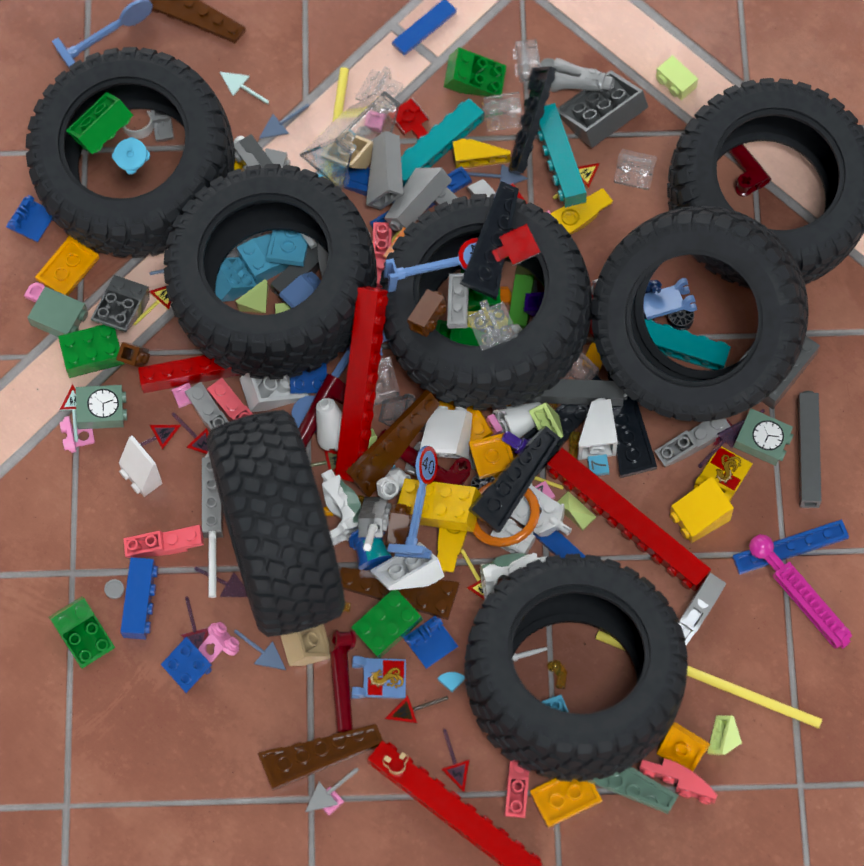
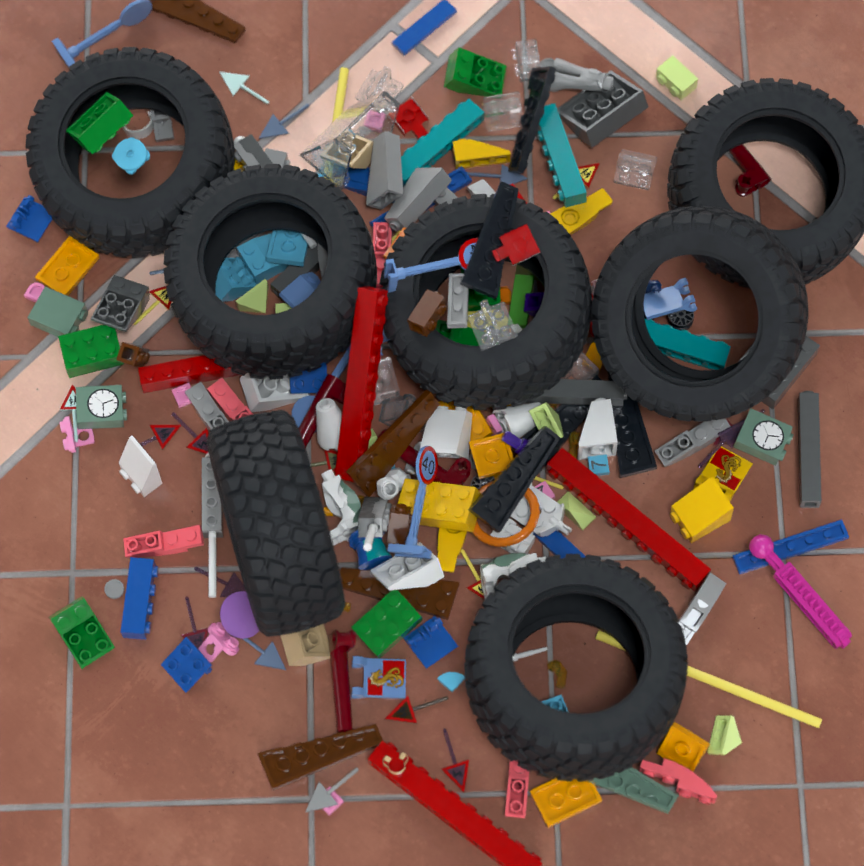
(237, 616): none -> medium lavender shield

